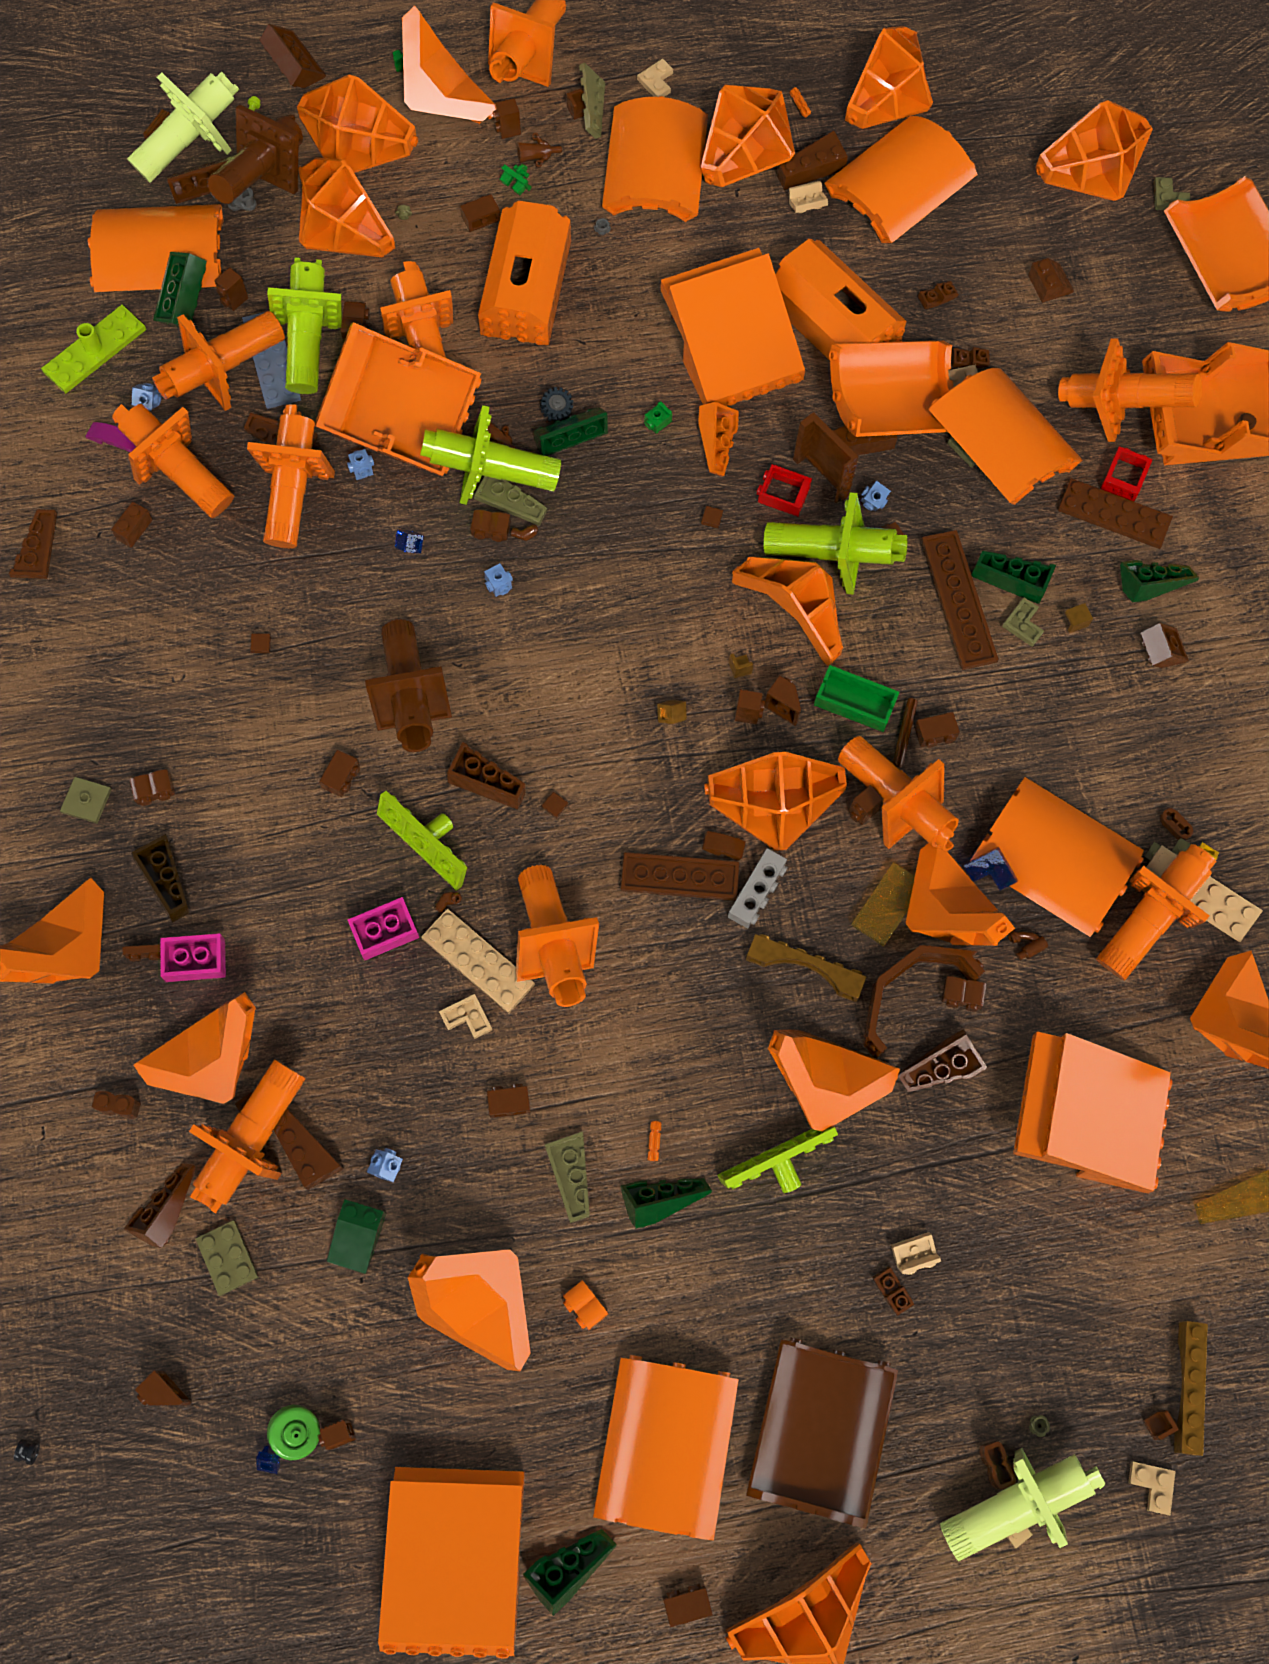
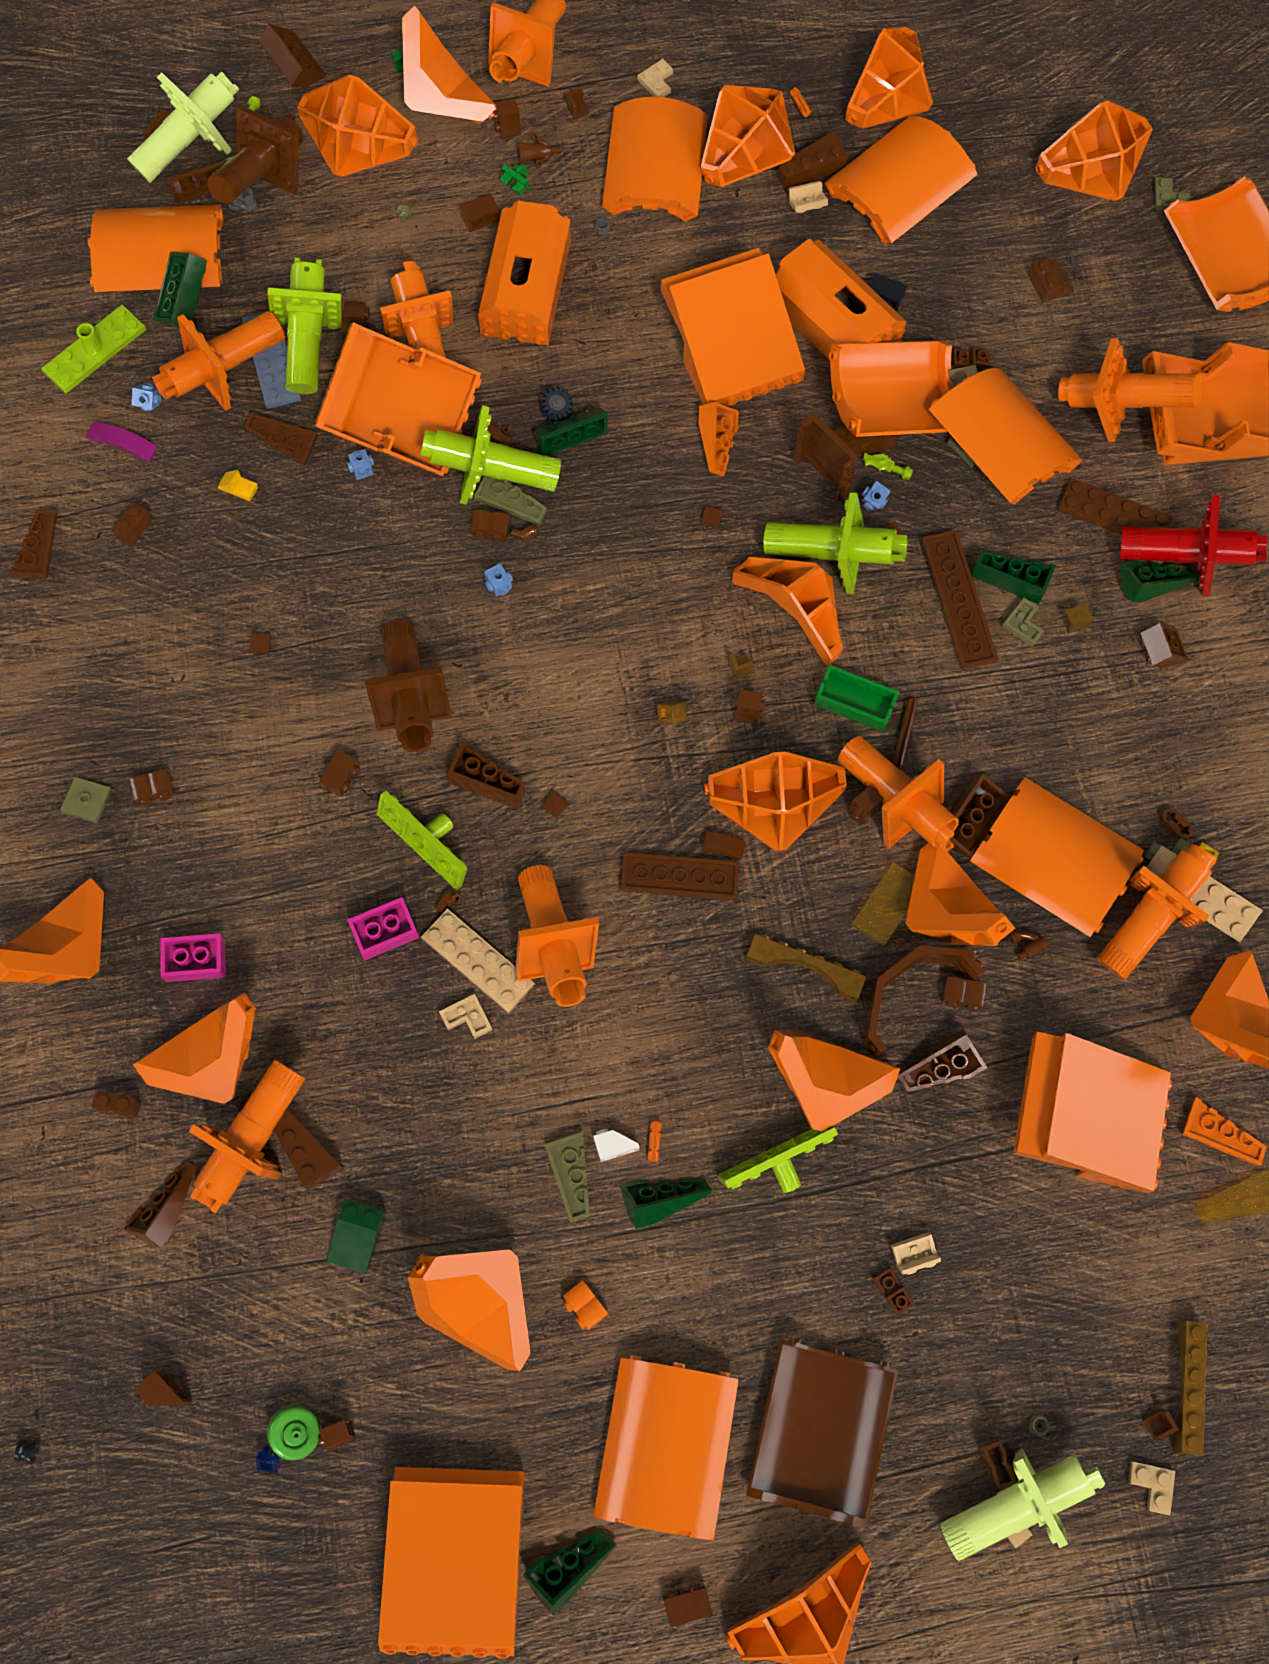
(135, 953): reddish brown plate -> none
(161, 874): dark brown wedge -> none
(166, 449): orange piece -> none
(227, 1258): olive plate -> none
(231, 289): reddish brown brick -> none
(238, 486): none -> yellow slope
(290, 464): orange piece -> none
(339, 212): orange panel -> none
(385, 1164): medium blue brick -> none
(409, 541): clear blue panel -> none
(508, 1101): reddish brown brick -> none
(593, 99): olive wing -> none
(613, 1144): none -> white slope
(658, 418): green brick -> none
(769, 861): light grey brick -> none
(784, 700): reddish brown slope -> none
(789, 477): red window -> none
(882, 462): none -> lime piece
(889, 290): none -> black brick
(937, 730): reddish brown brick -> none
(939, 295): reddish brown slope -> none
(977, 812): none -> reddish brown slope
(993, 864): clear blue plate -> none
(1120, 487): red window -> none
(1196, 545): none -> red piece
(1213, 1130): none -> orange wing
(1250, 418): reddish brown plate -> none

